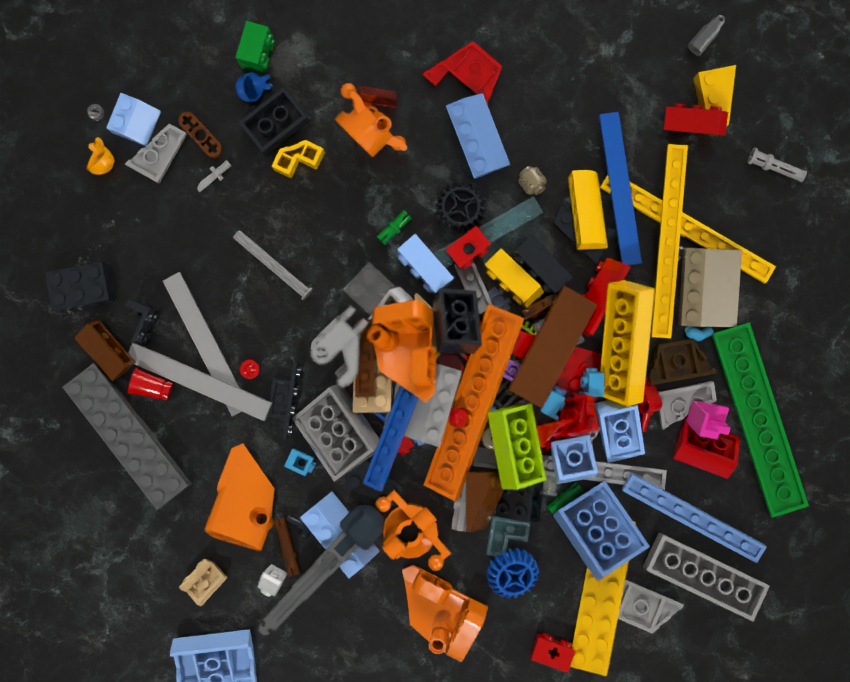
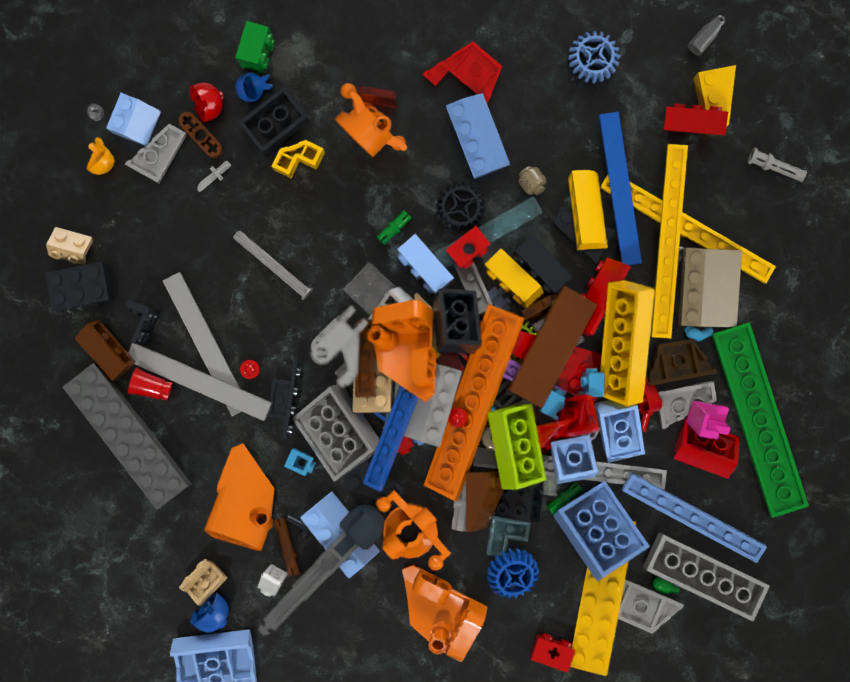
(68, 246): none -> tan bracket
(207, 101): none -> red cylinder
(211, 615): none -> blue cylinder
(600, 61): none -> medium blue gear
(664, 586): none -> green cylinder

